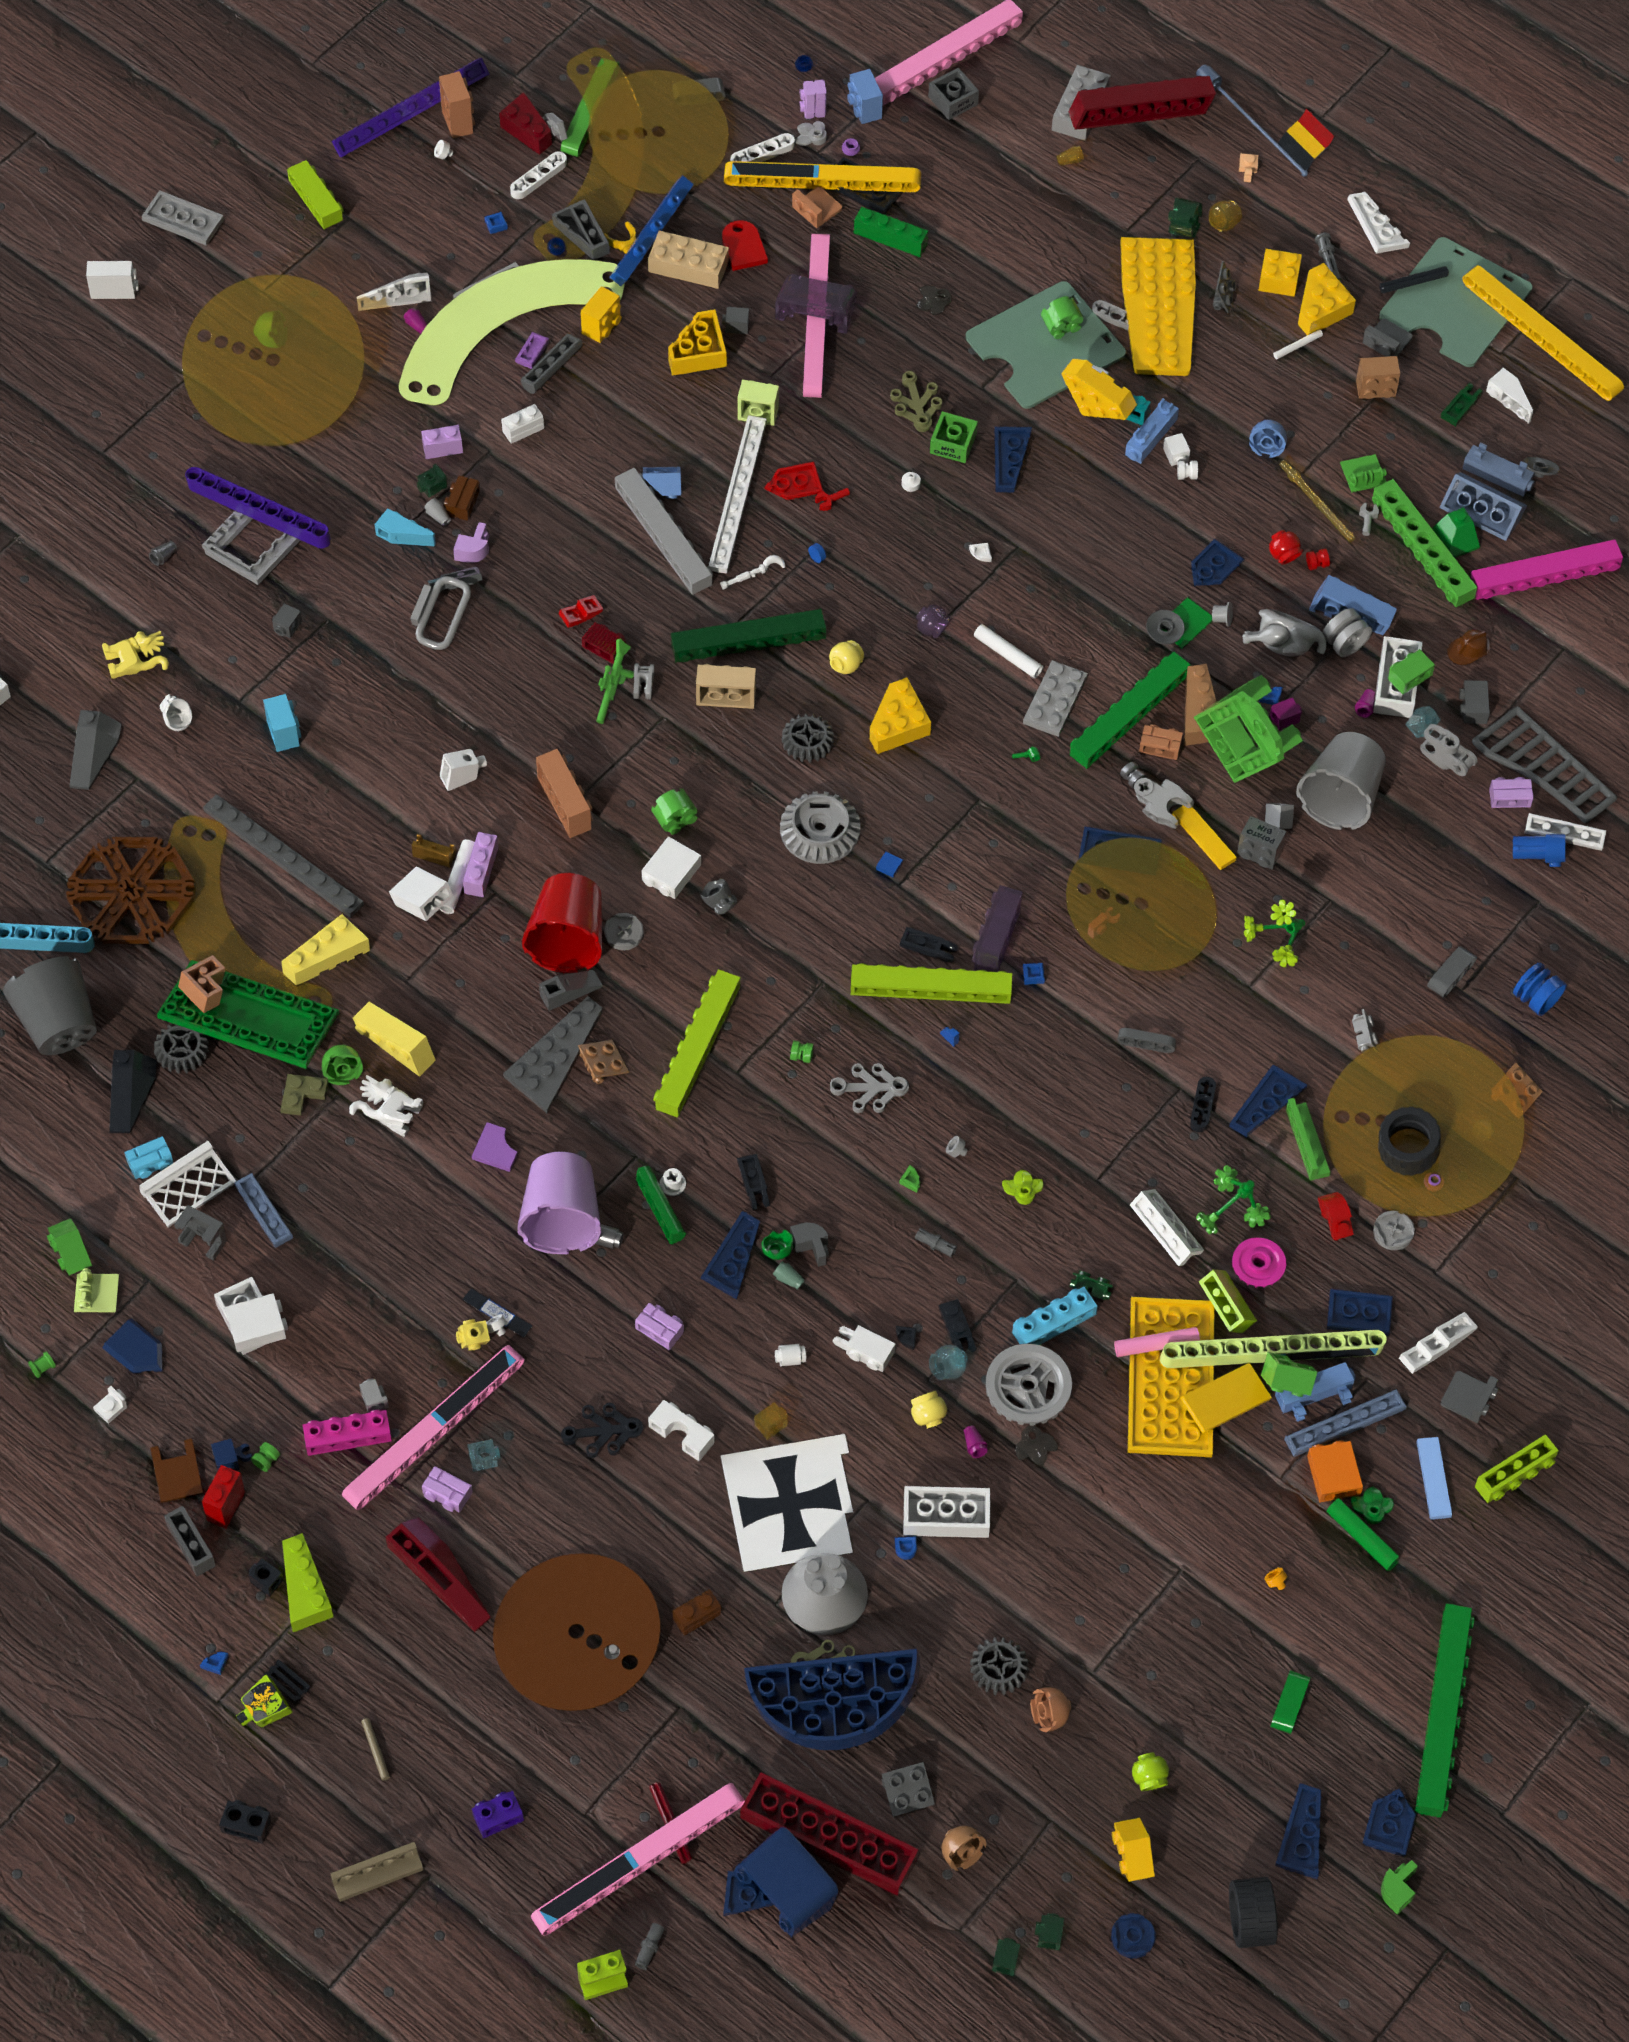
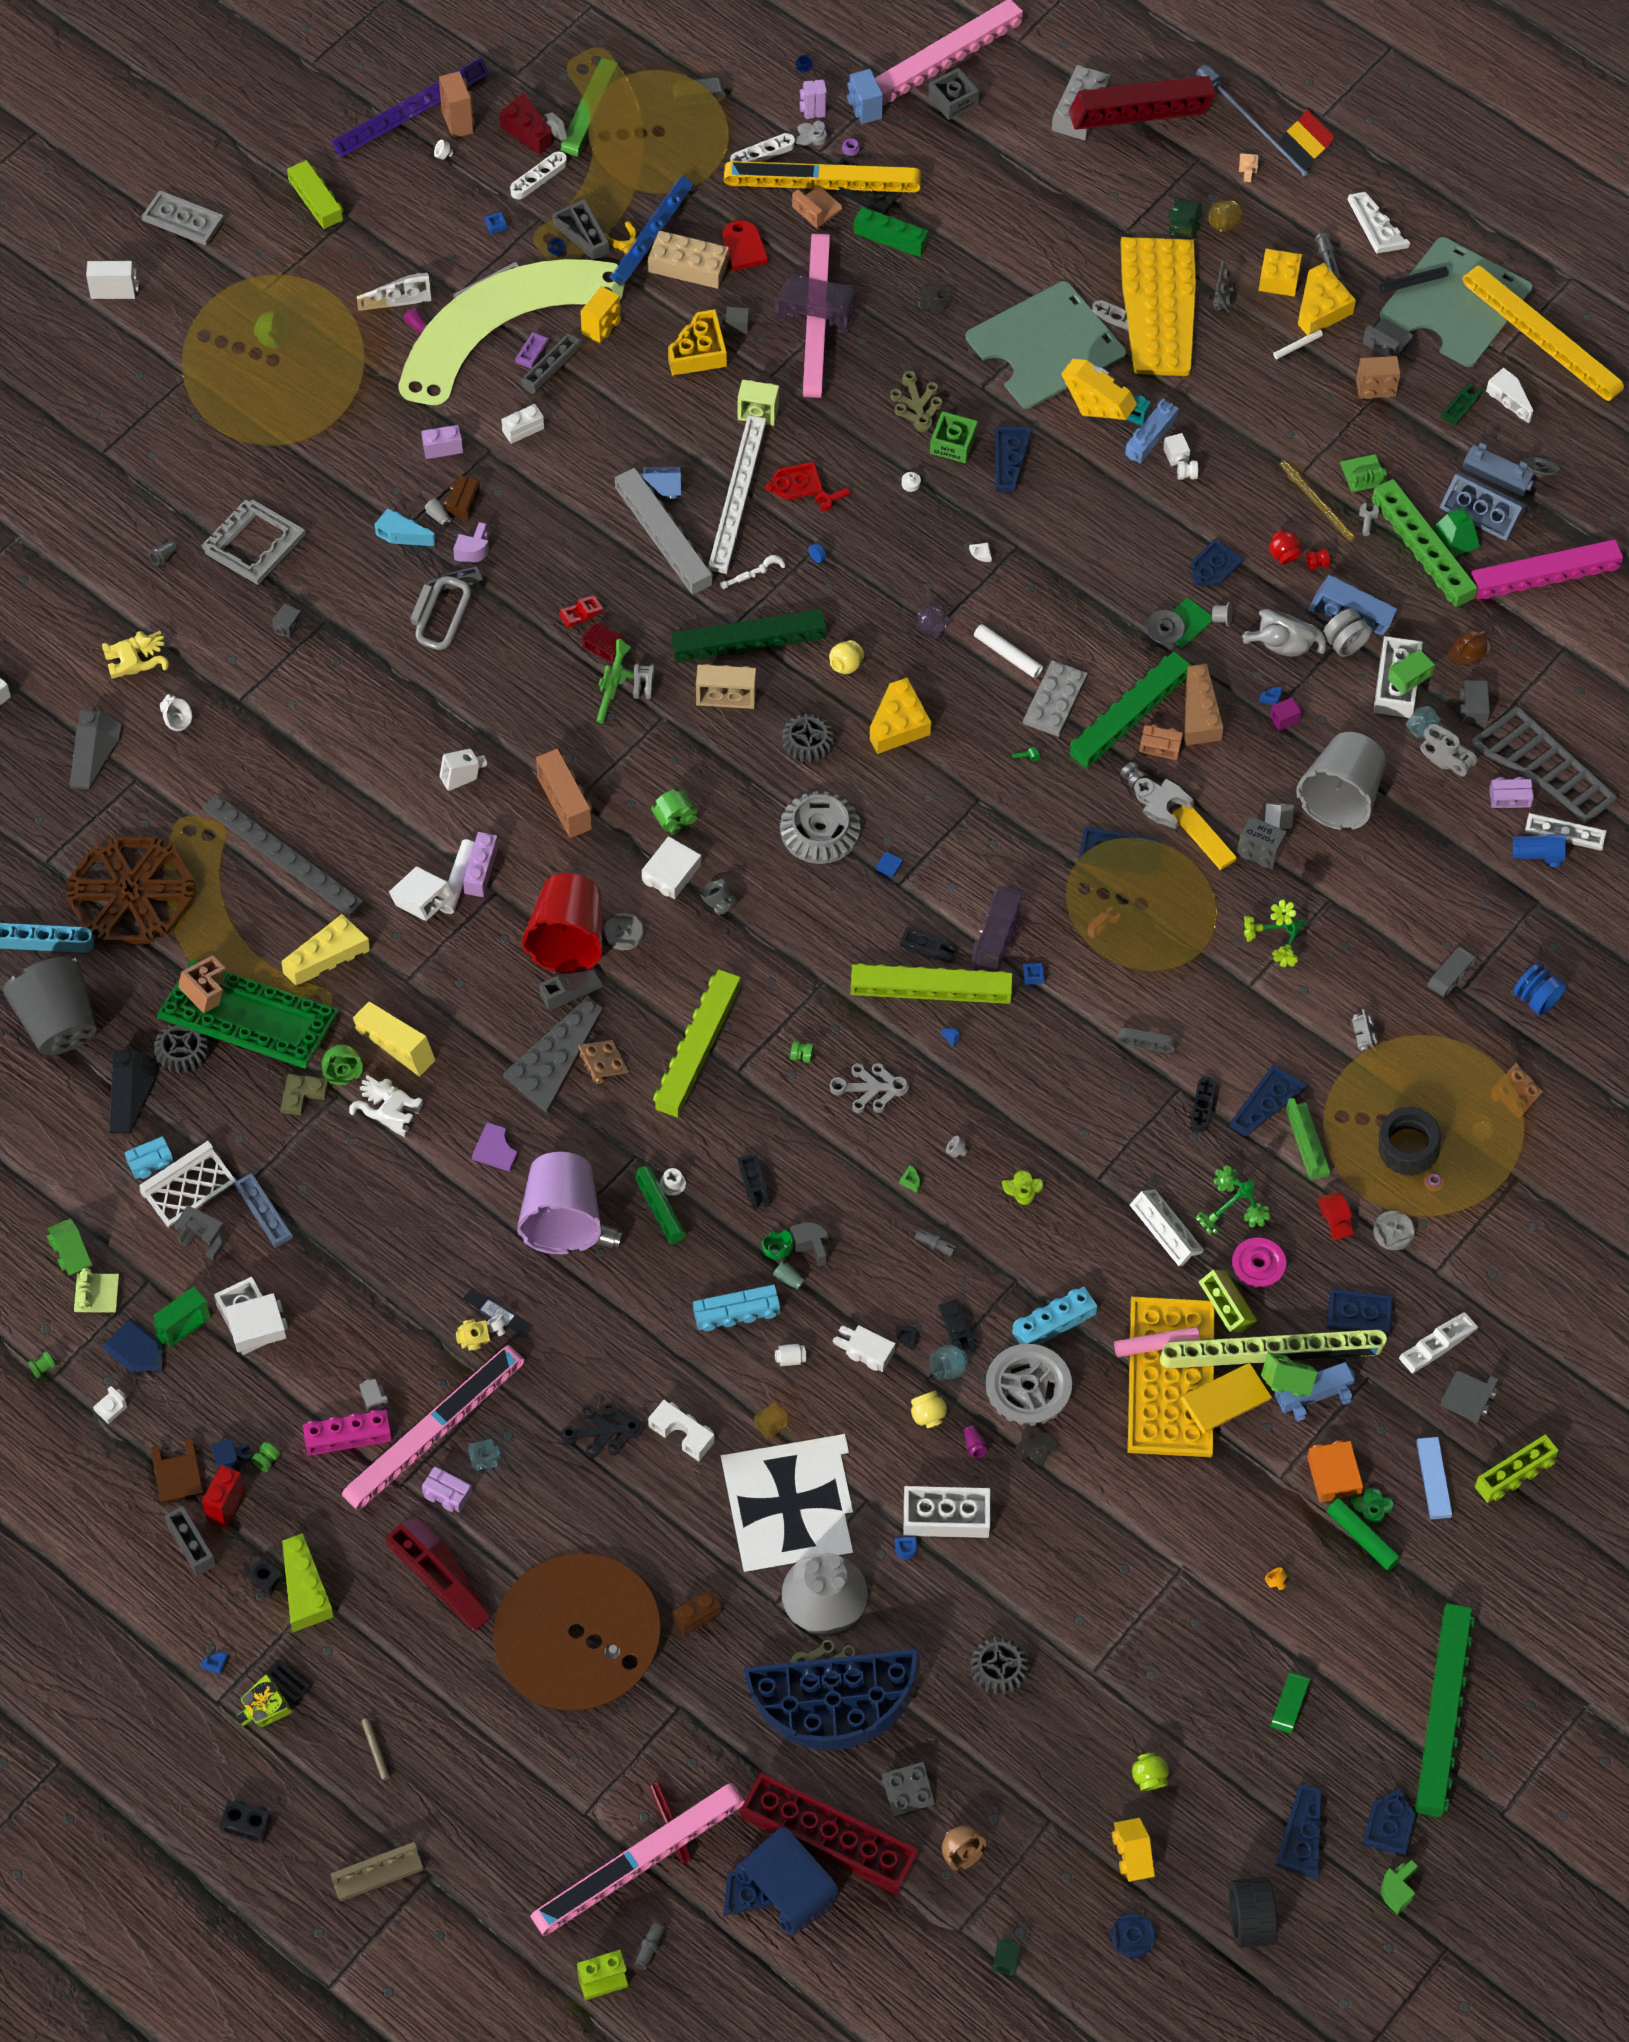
(181, 1317): none -> green window
(258, 507): dark purple beam -> none
(282, 722): medium azure brick -> none
(432, 481): clear green brick -> none
(433, 852): pearl gold hinge -> none
(497, 1814): dark purple brick -> none
(659, 1325): lavender brick -> none
(731, 1258): dark blue wing -> none
(736, 1308): none -> medium azure brick
(1049, 1931): clear green brick -> none
(1050, 1708): nougat cylinder -> none
(1062, 317): bright green brick -> none
(1070, 156): clear yellow cone -> none
(1099, 1286): dark green hinge -> none
(1233, 743): bright green bracket -> none
(1268, 438): medium blue cylinder -> none
(1345, 1422): sand blue tile -> none
(1365, 704): magenta cone -> none

